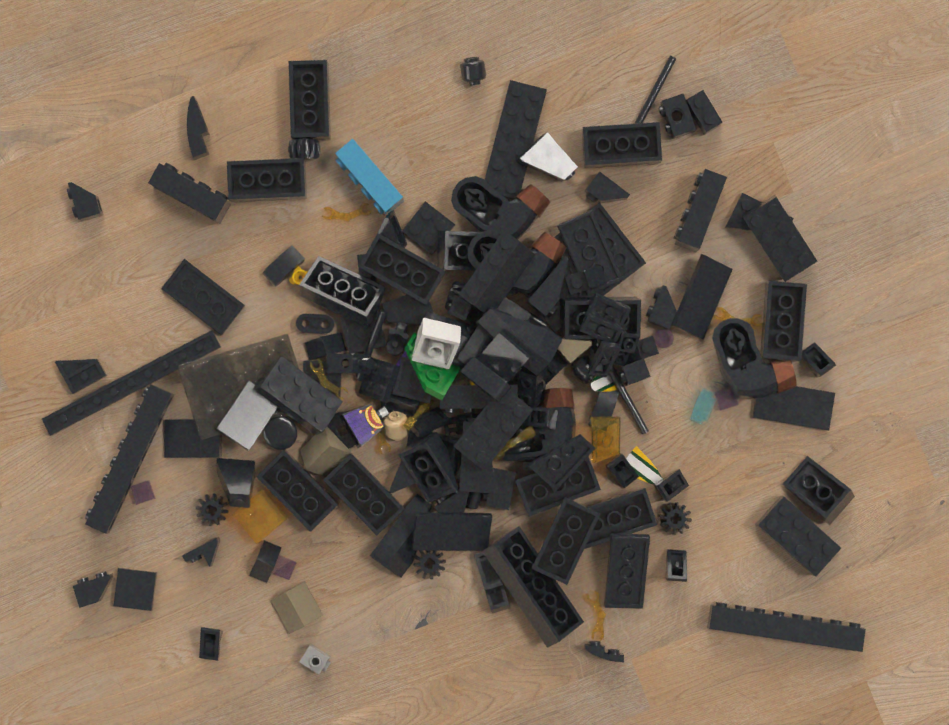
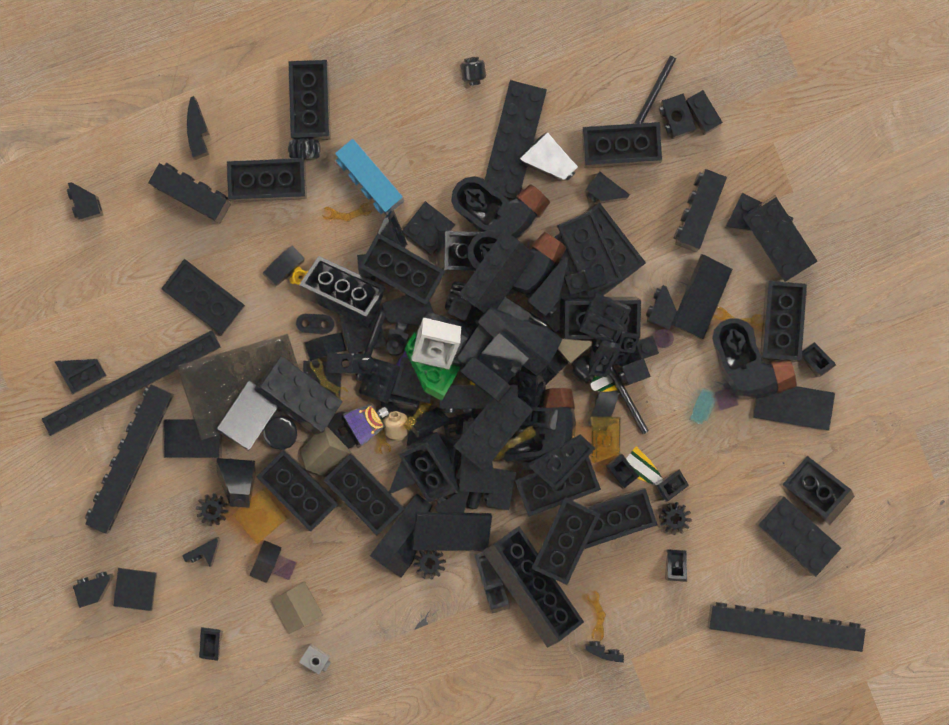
(142, 492): tile -> none
(627, 571): black tile -> none

